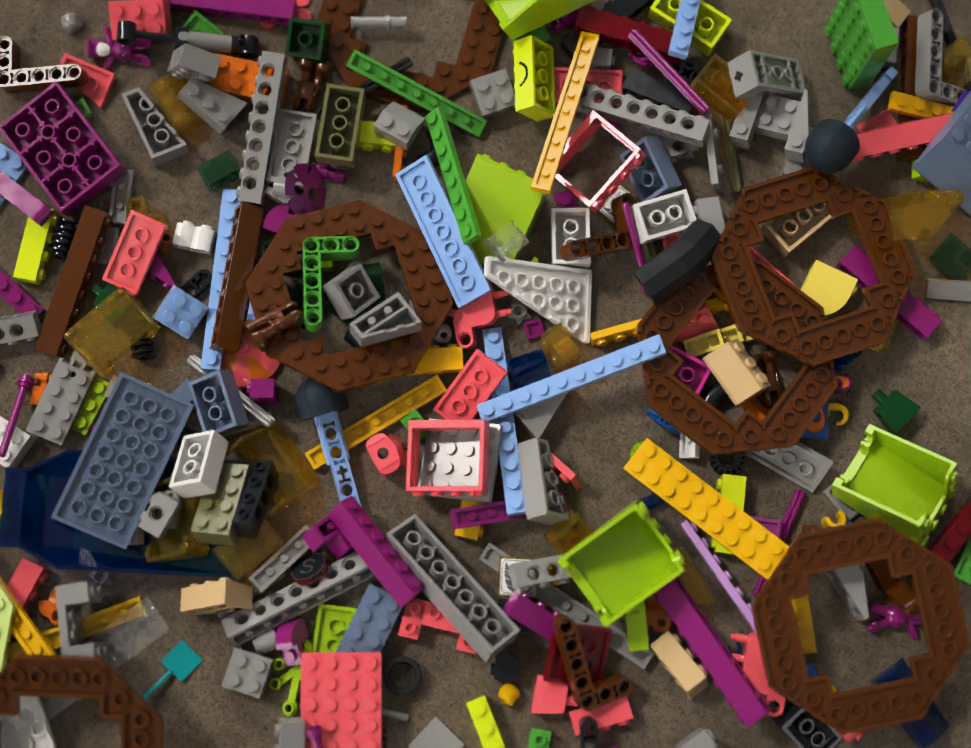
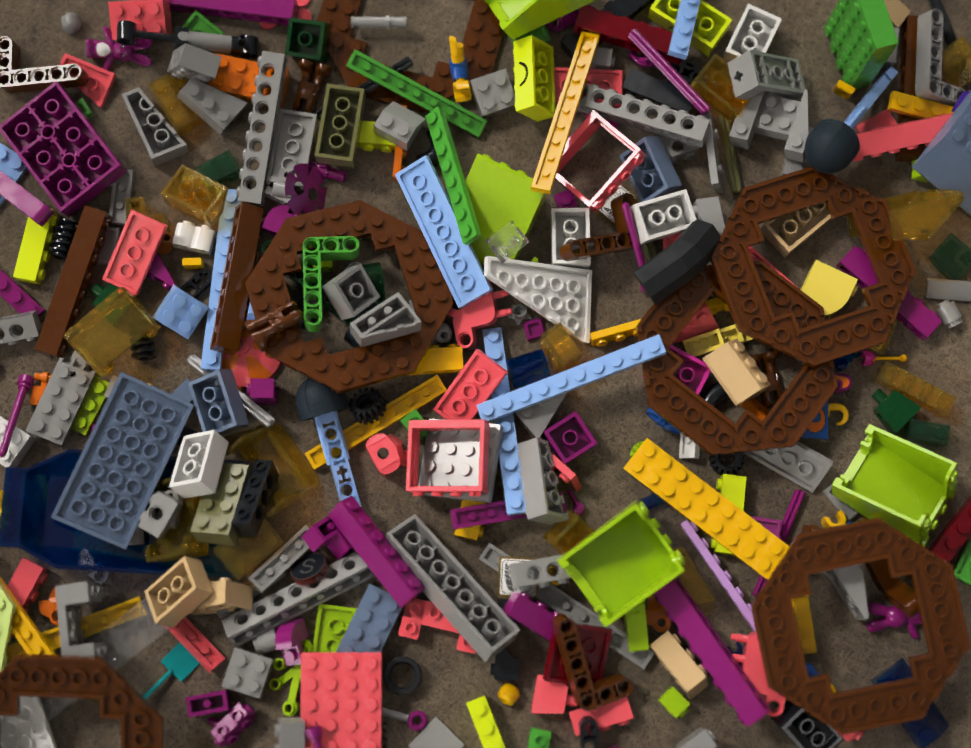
(178, 591): none -> tan brick
(193, 263): none -> yellow tile
(195, 195): none -> clear yellow slope
(197, 644): none -> coral plate
(208, 703): none -> magenta brick
(231, 726): none -> magenta brick
(364, 398): none -> black tyre
(412, 725): none -> magenta plate
(459, 71): none -> yellow piece
(569, 438): none -> magenta brick
(579, 508): none -> magenta hand
(674, 702): none -> lime brick
(752, 33): none -> white brick
(843, 90): none -> yellow tile
(870, 358): none -> hinge
(915, 389): none -> clear yellow brick
(927, 433): none -> clear green brick
(949, 313): none -> light grey brick

